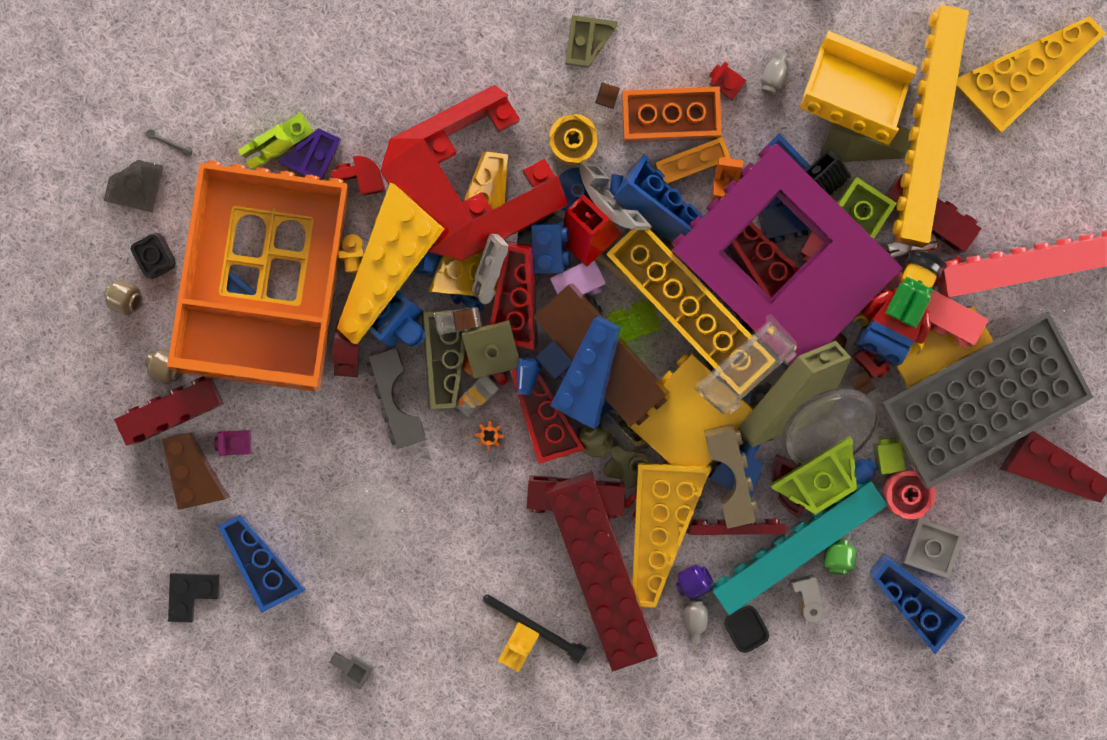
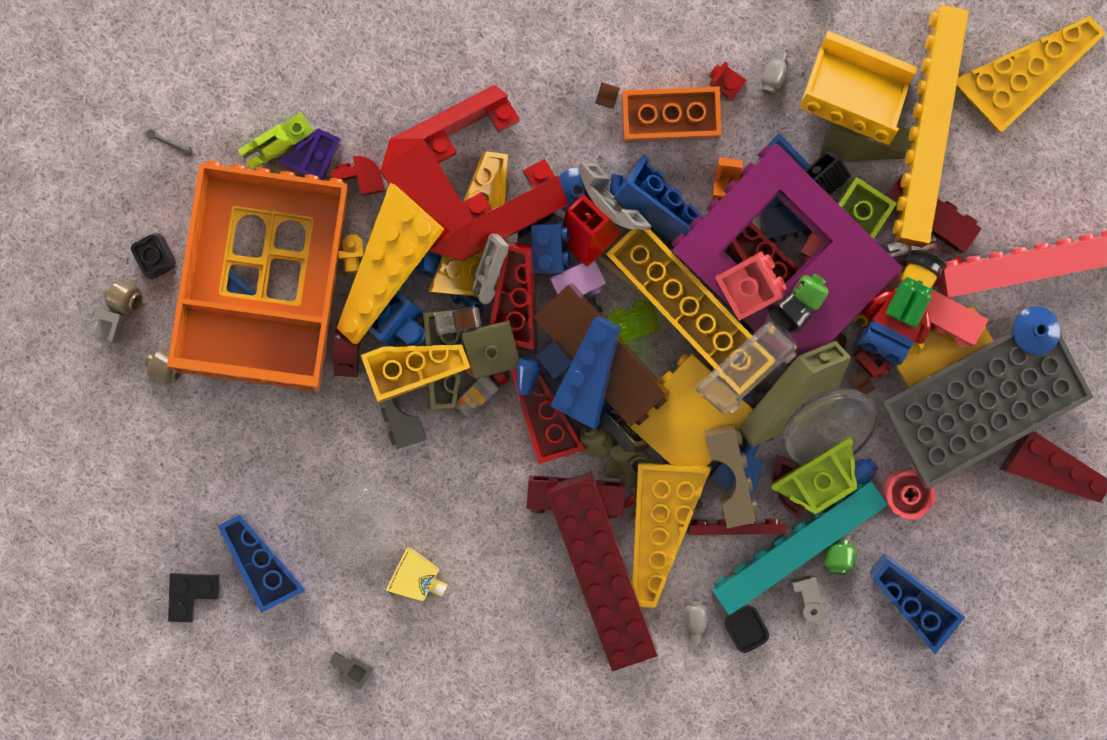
(108, 325): none -> light grey panel
(135, 186): clear smoke plate -> none
(168, 412): dark red wedge -> none
(191, 473): reddish brown wedge -> none
(233, 442): magenta bracket -> none
(405, 369): none -> yellow wedge
(416, 577): none -> light yellow torso
(489, 428): orange gear -> none
(518, 647): yellow hips -> none
(569, 127): yellow brick -> none
(573, 650): black piece -> none
(587, 39): olive wing -> none
(693, 160): light orange plate -> none
(694, 581): dark purple head -> none
(751, 285): none -> coral plate
(789, 313): none -> black piece
(811, 291): none -> bright green head
(889, 456): lime brick -> none
(933, 548): light grey plate -> none
(1026, 332): none -> blue dish

